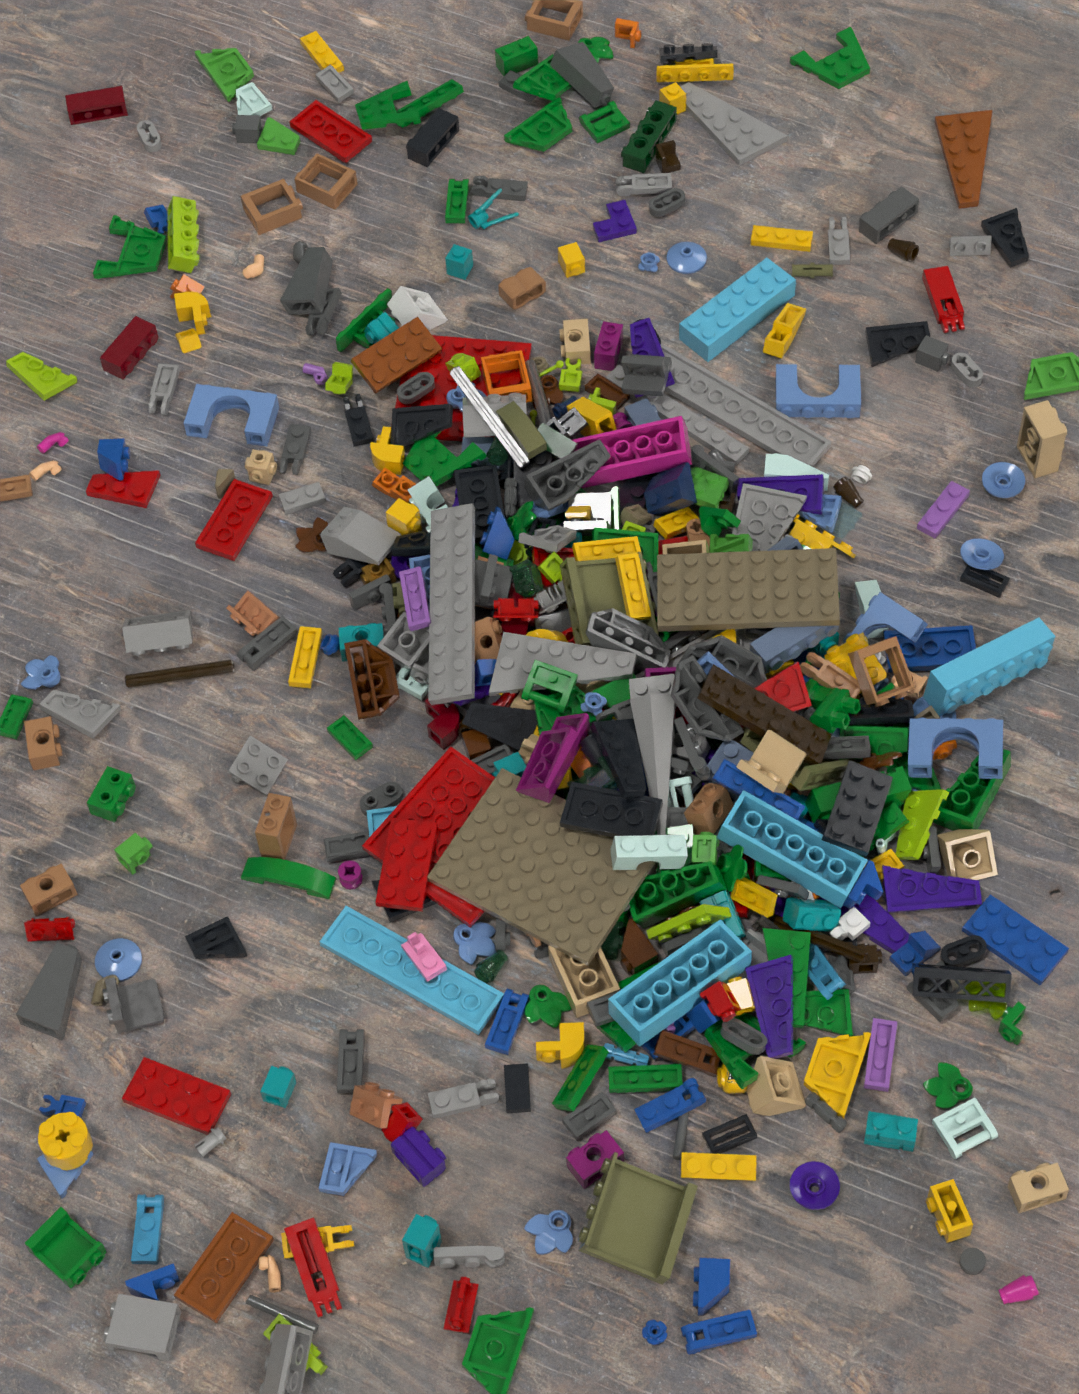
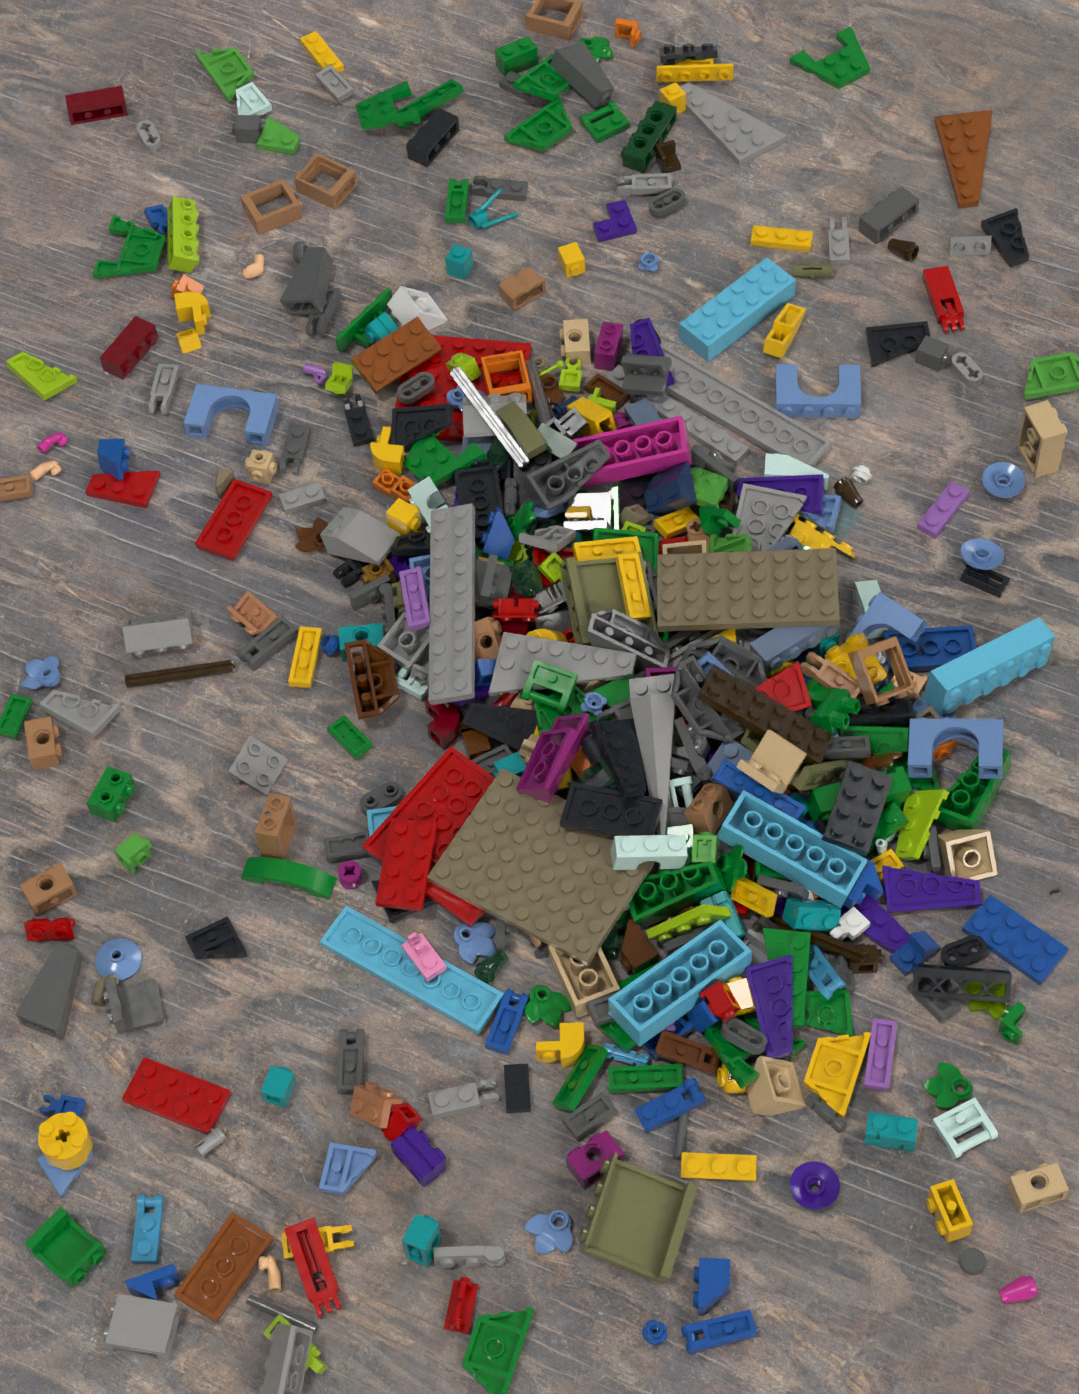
(330, 131): red plate -> none
(686, 257): medium blue dish -> none
(733, 1143): black tile -> none

